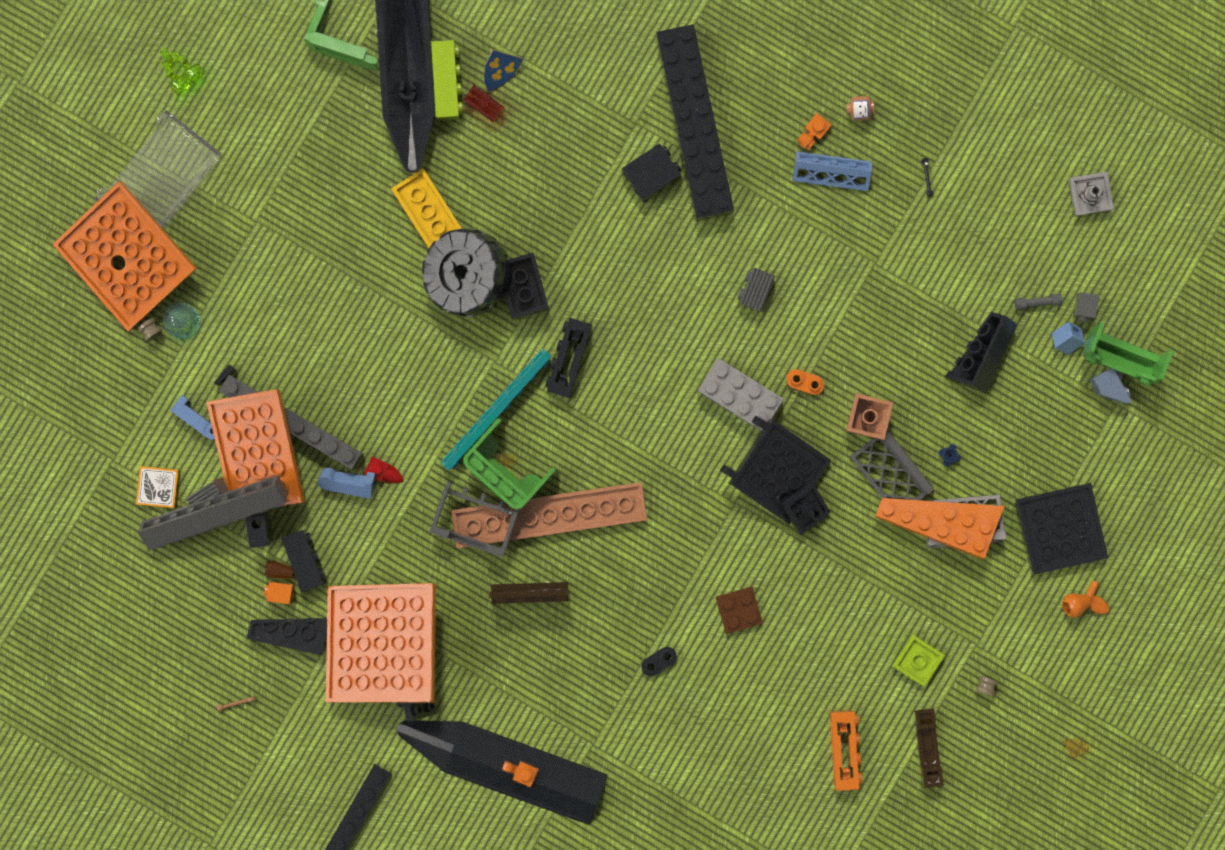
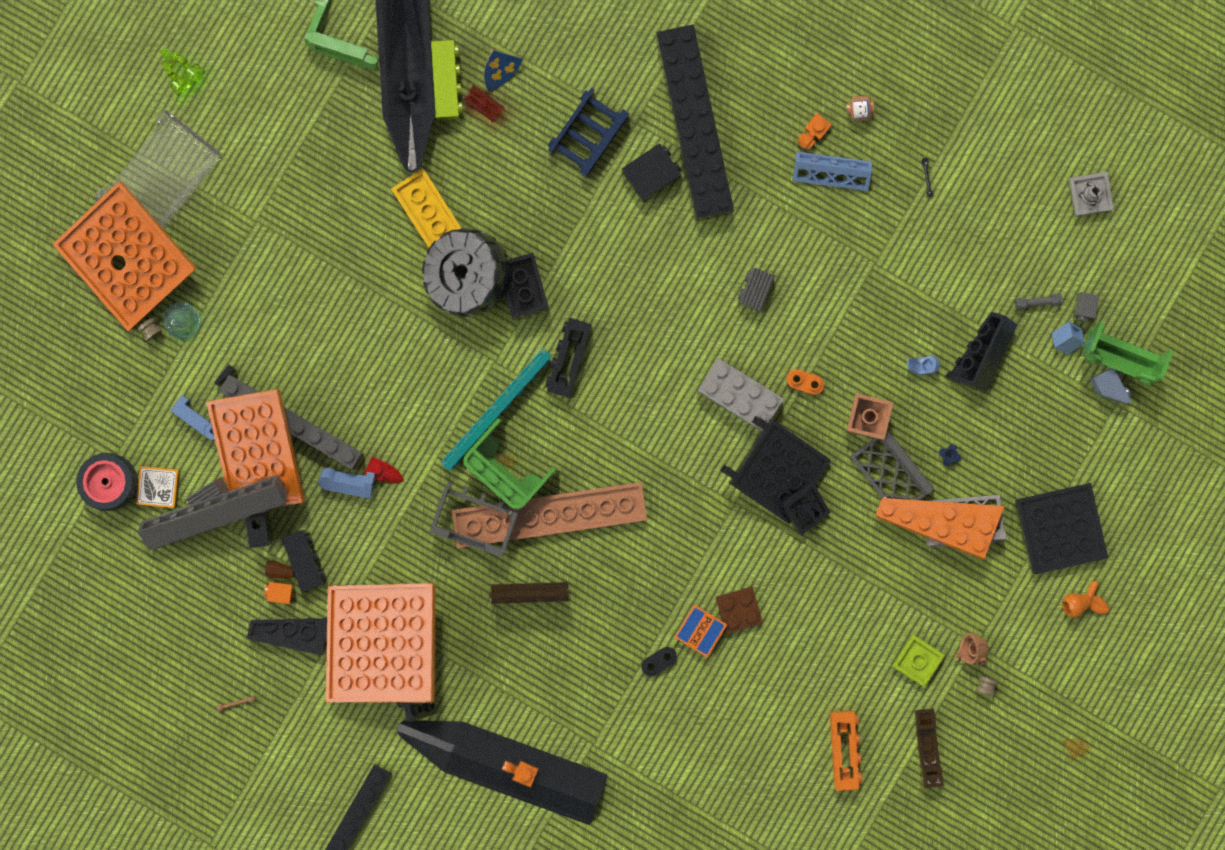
(92, 481): none -> wheel
(607, 134): none -> dark blue fence
(700, 630): none -> piece
(923, 365): none -> medium blue hair
(973, 649): none -> nougat helmet

